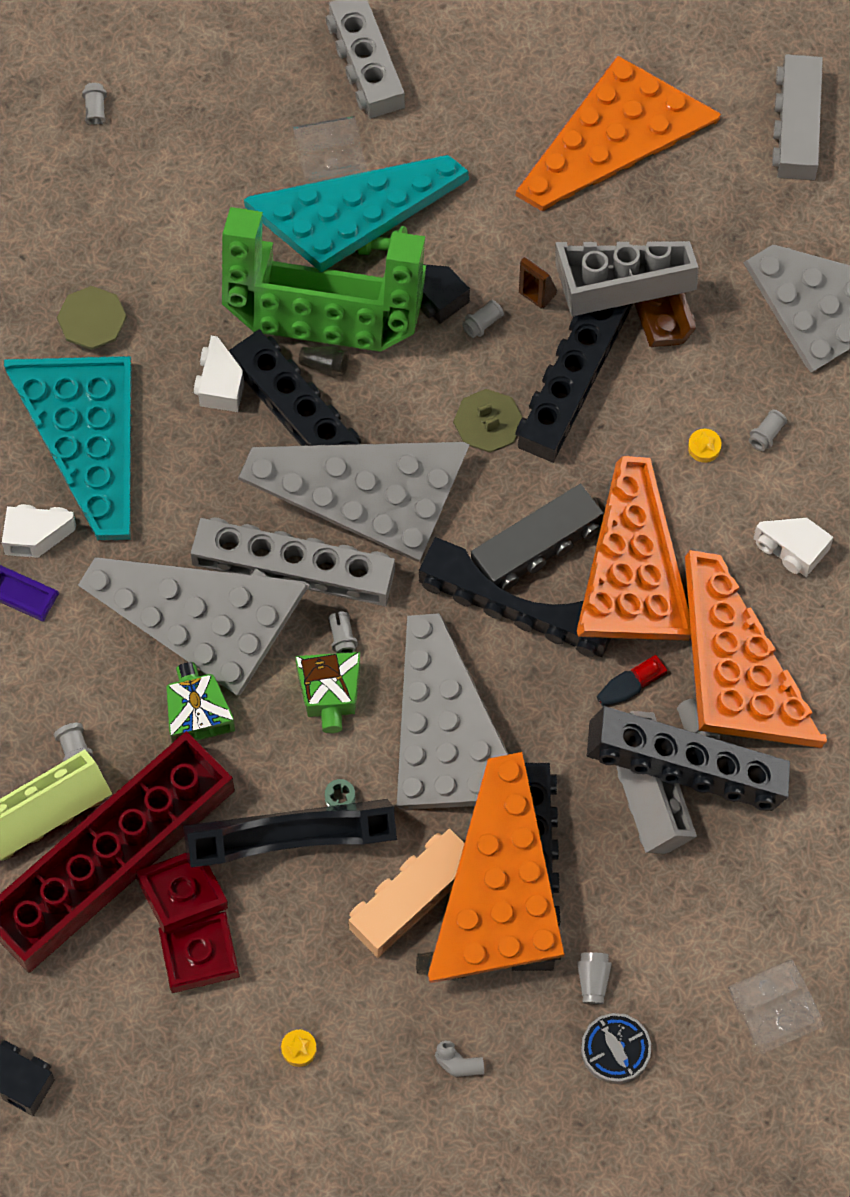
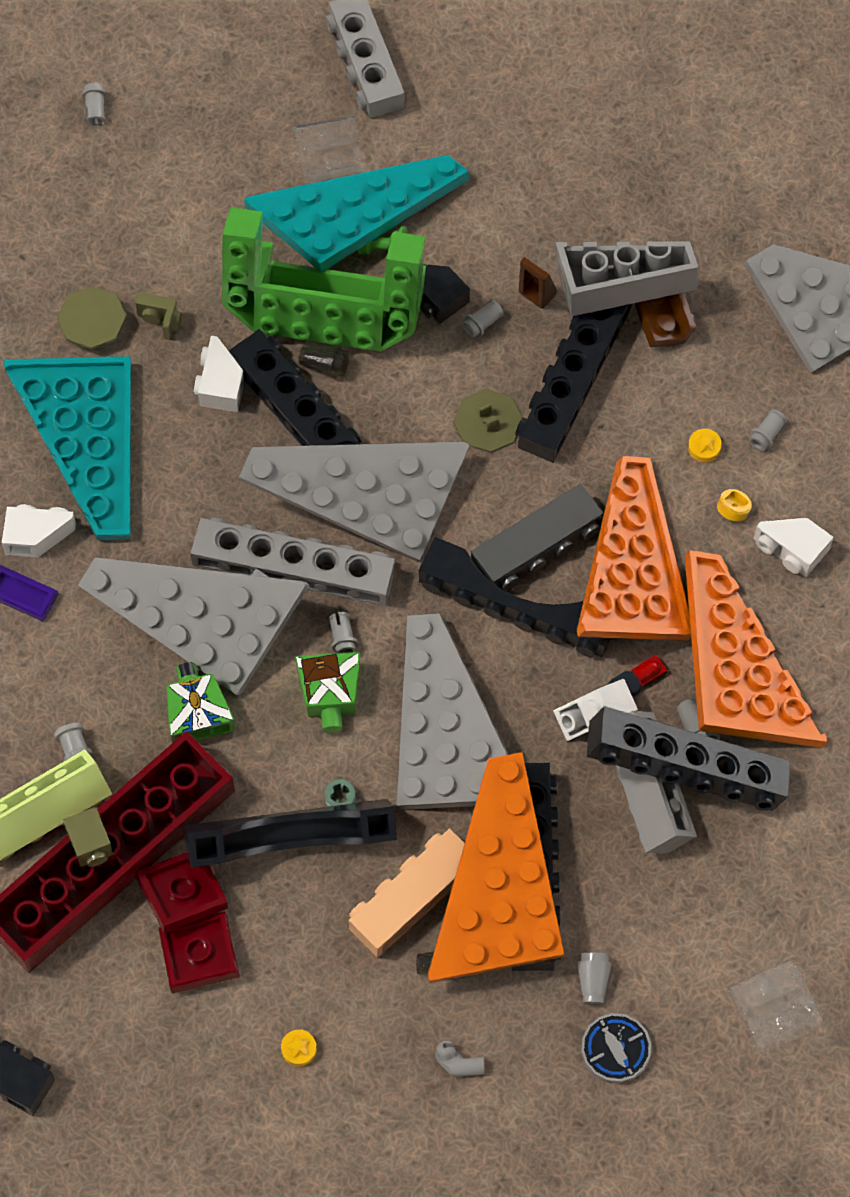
(88, 837): none -> olive brick
(159, 308): none -> olive bracket
(576, 715): none -> white slope
(613, 128): orange wing -> none
(734, 505): none -> yellow tile
(799, 117): light grey brick -> none

